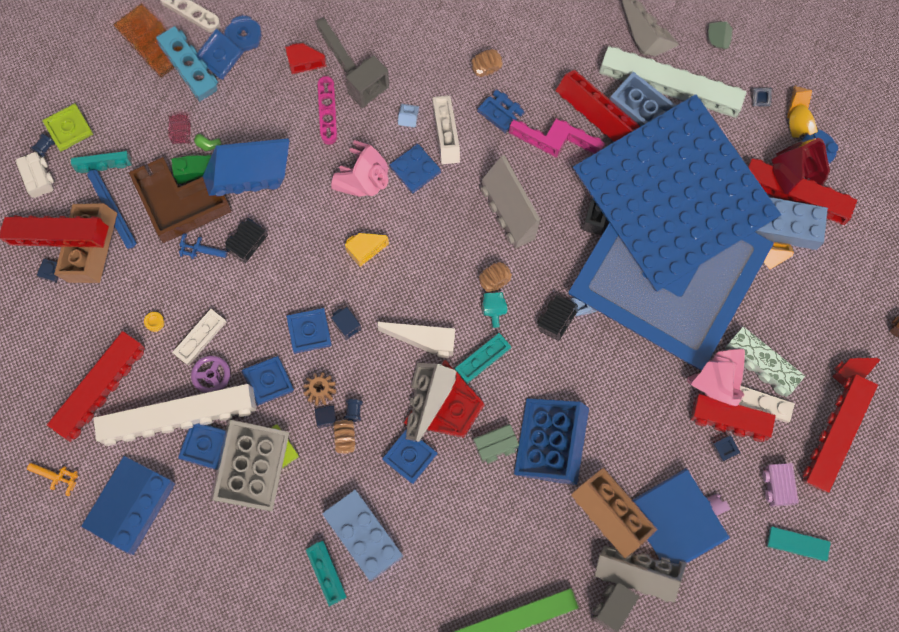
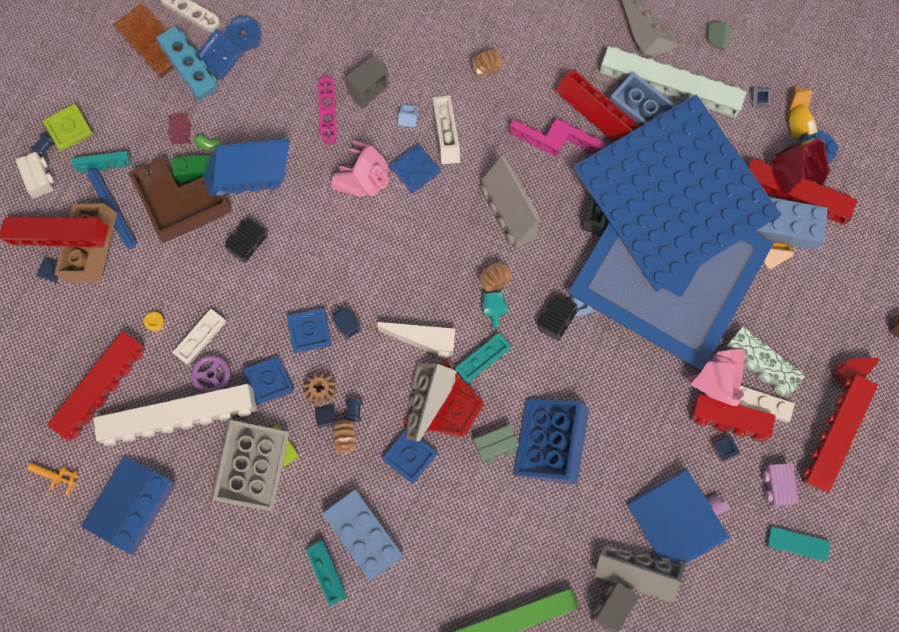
(199, 248): blue piece -> none
(202, 446): blue plate -> none
(304, 58): red slope -> none
(335, 45): dark grey beam -> none
(365, 246): yellow slope -> none
(497, 114): blue plate -> none
(614, 512): medium nougat brick -> none

